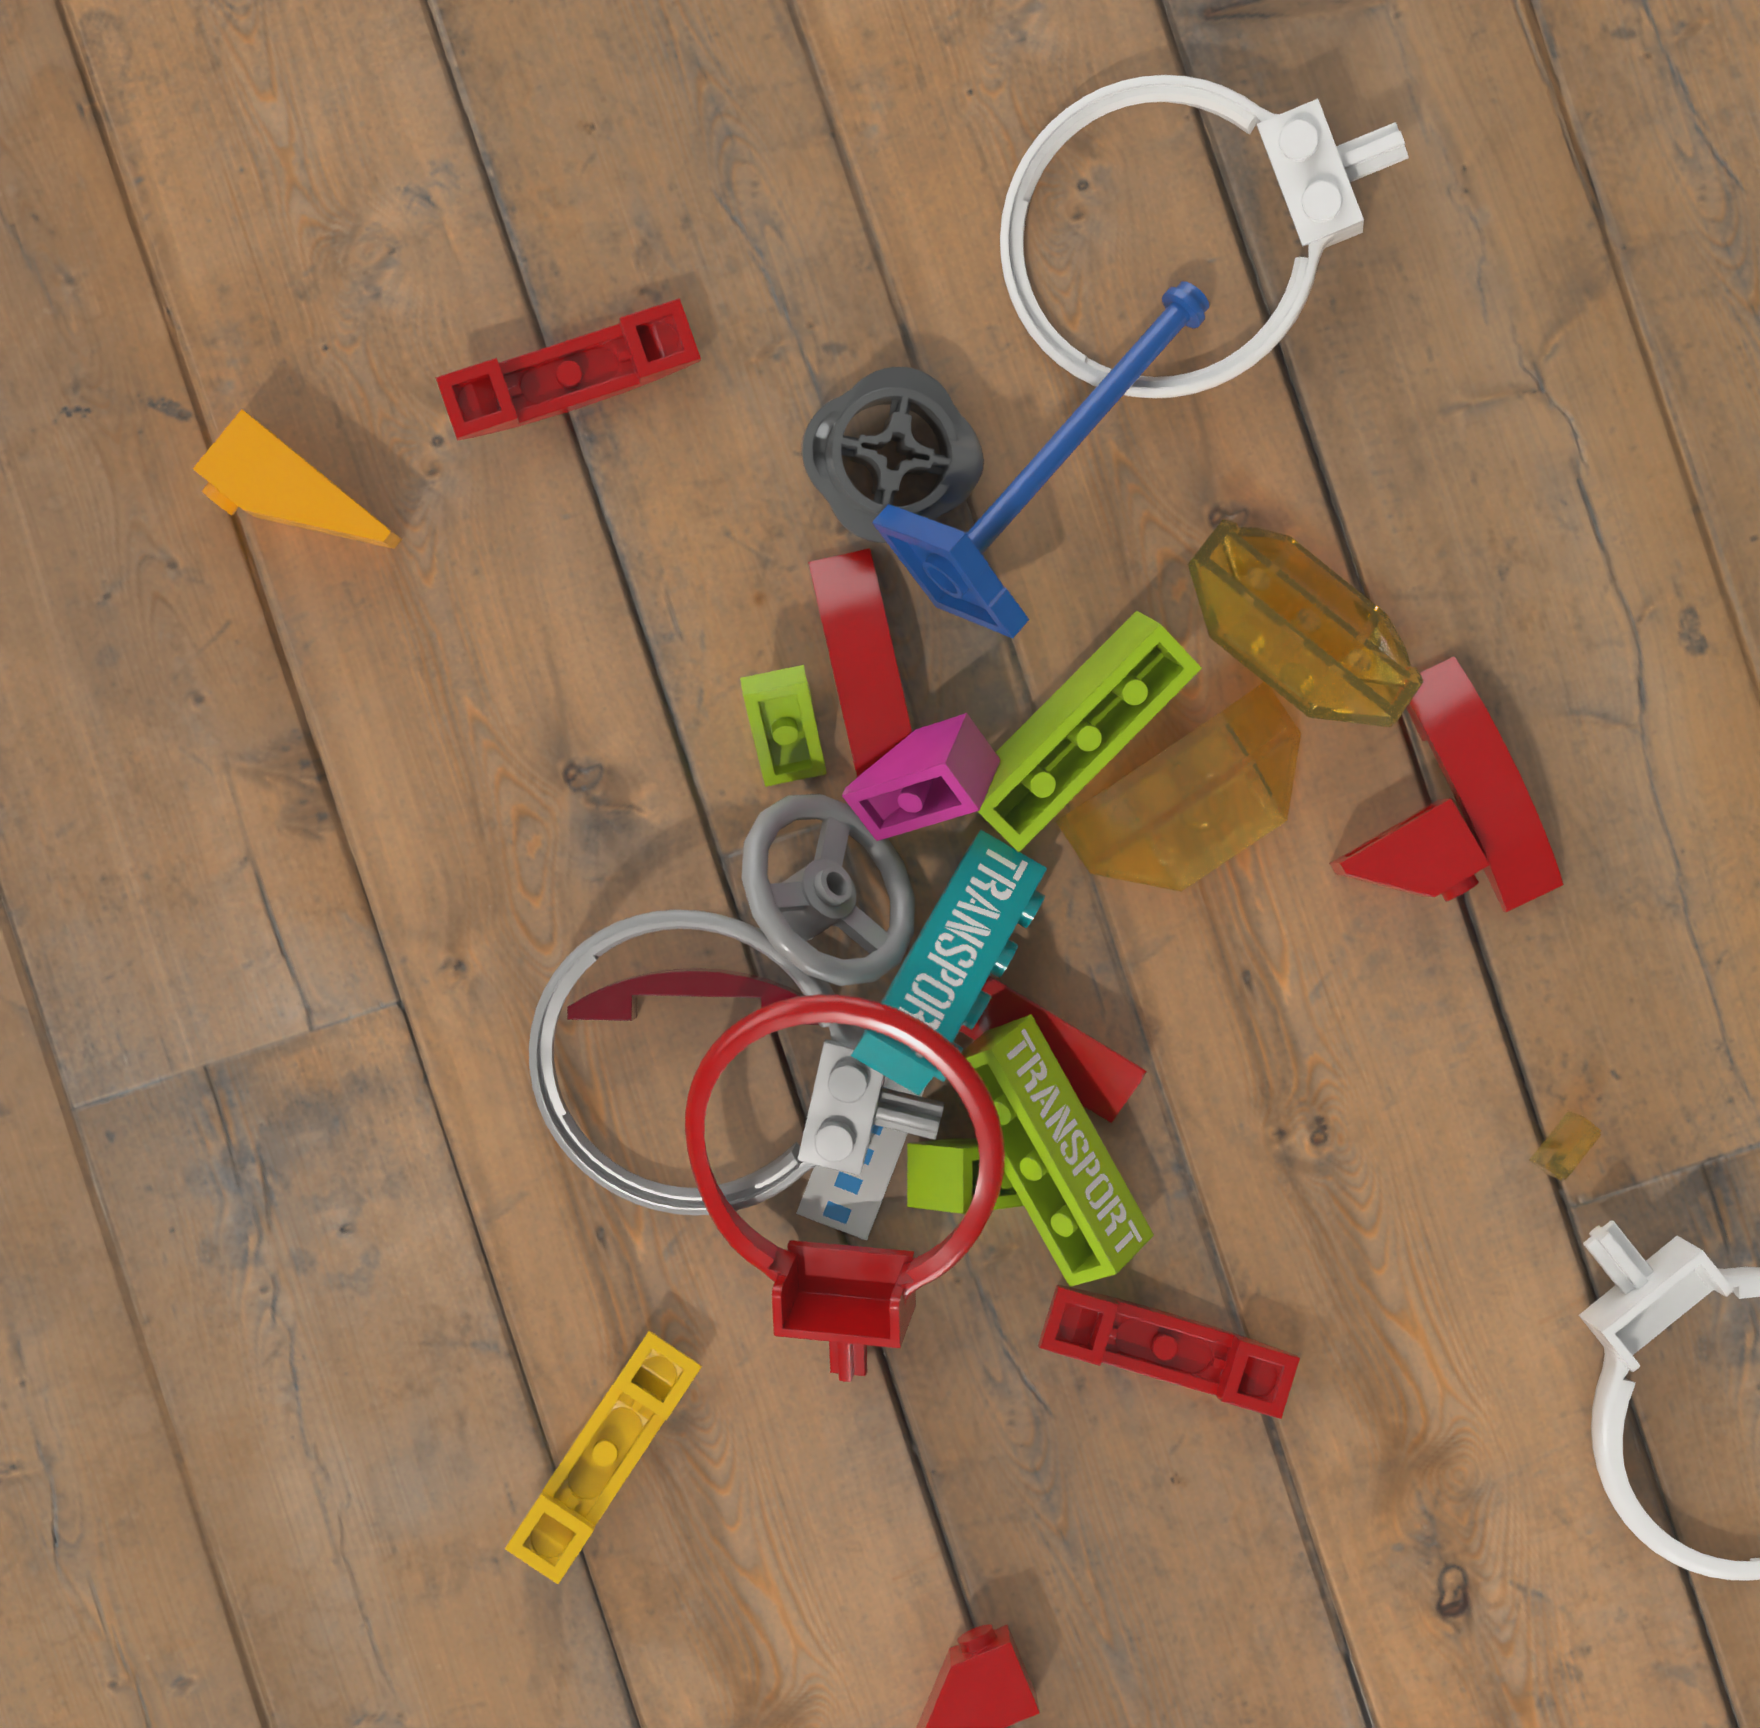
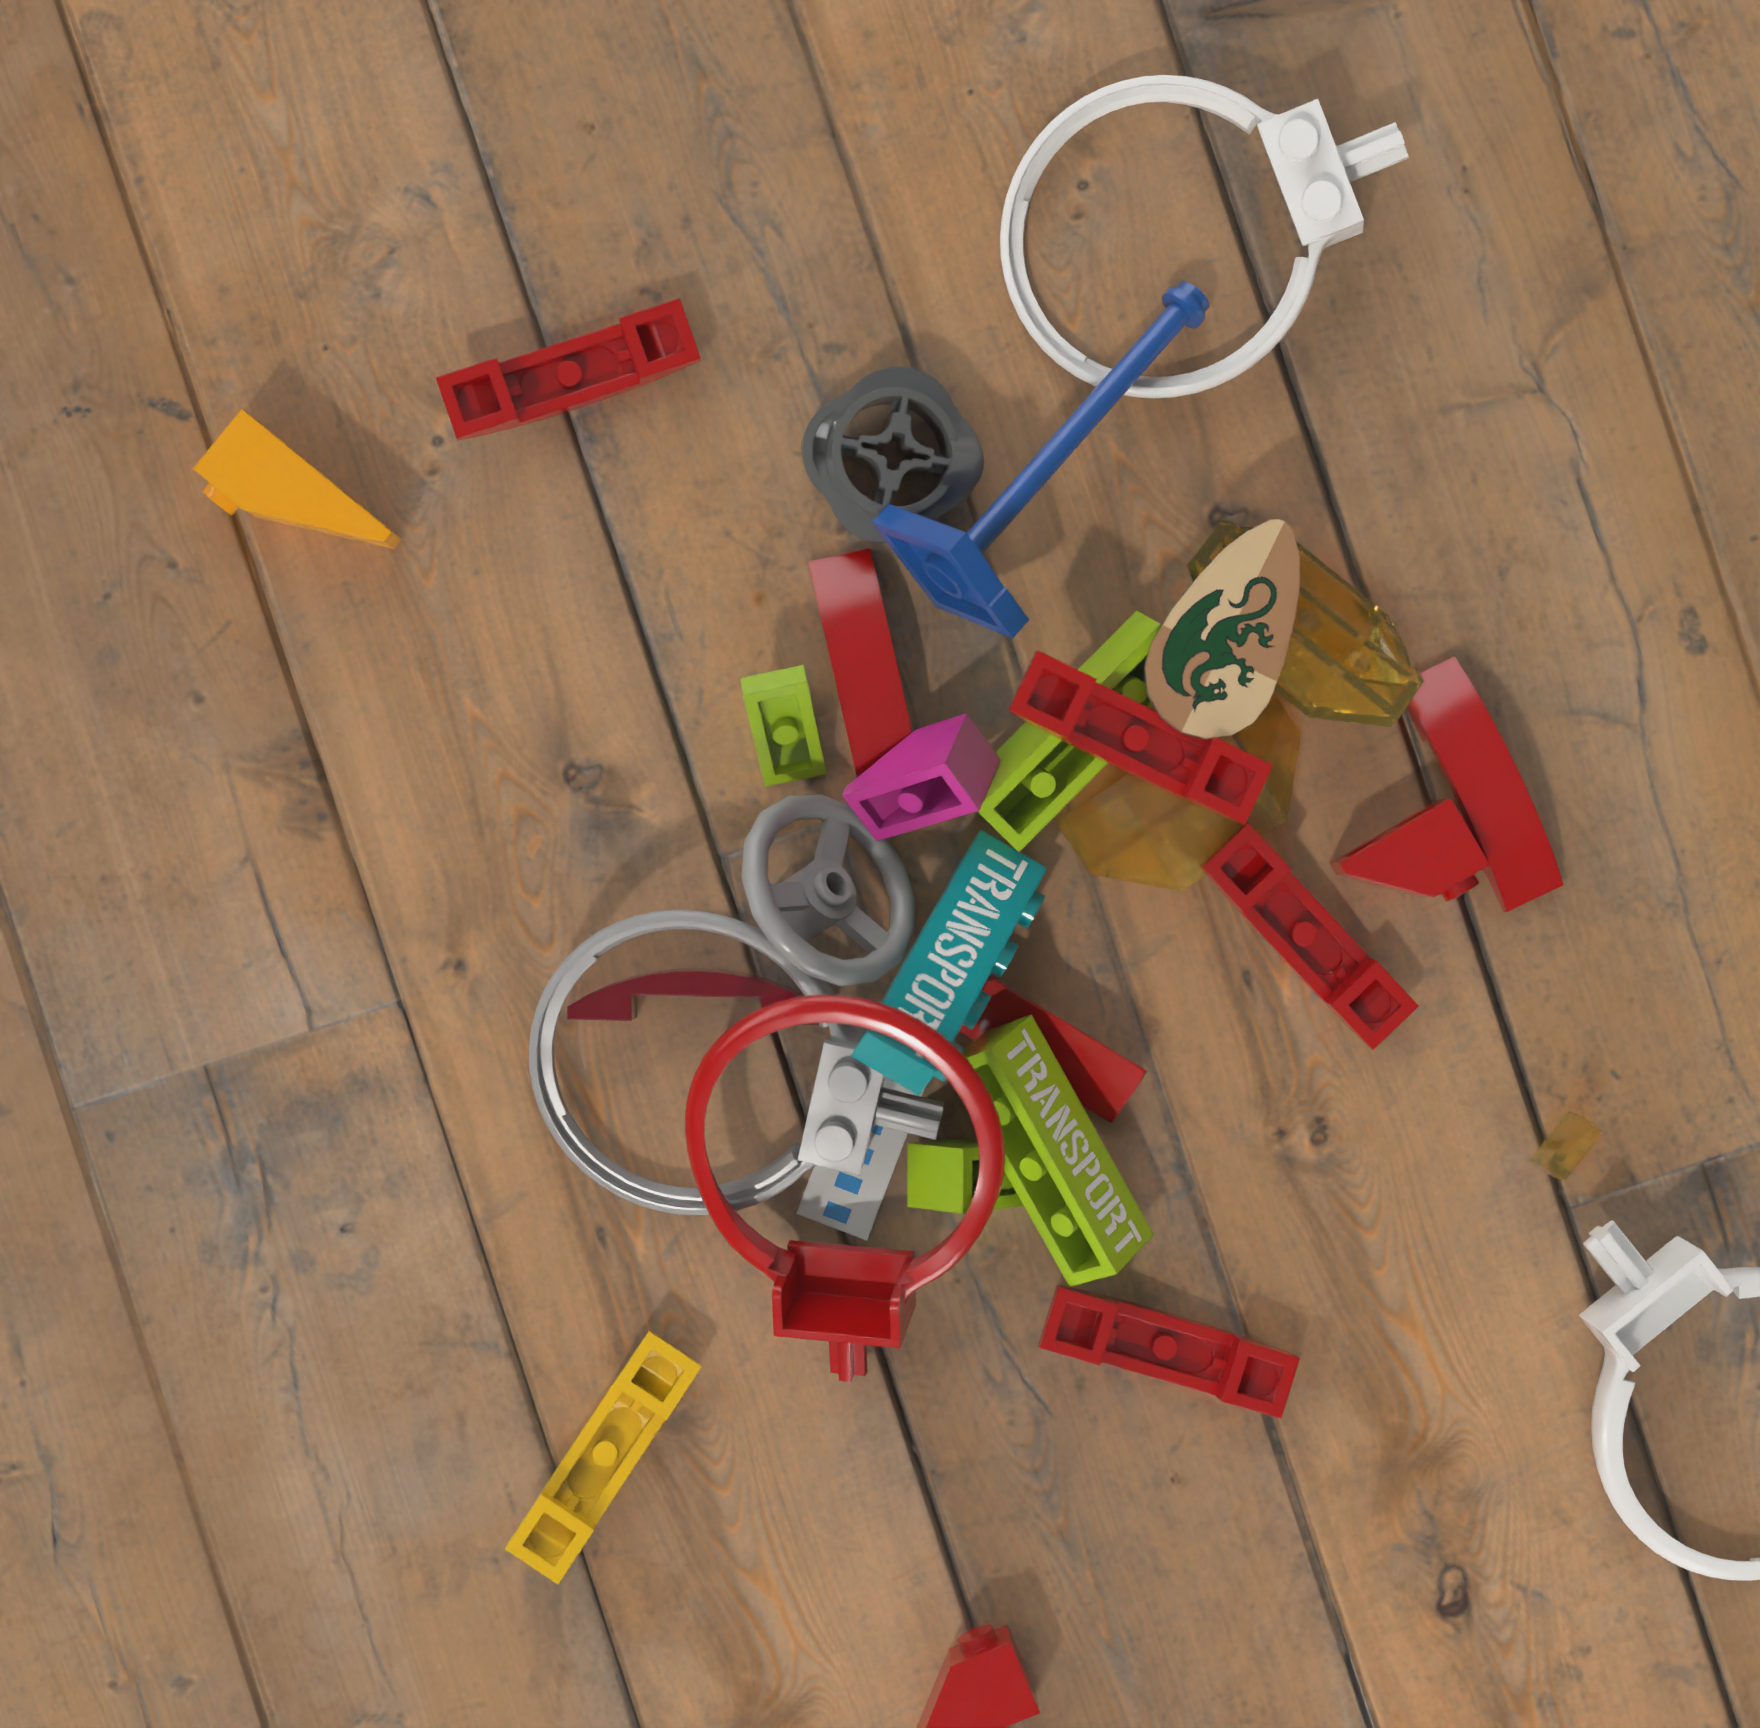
(1138, 740): none -> red slope
(1227, 636): none -> shield
(1307, 936): none -> red slope

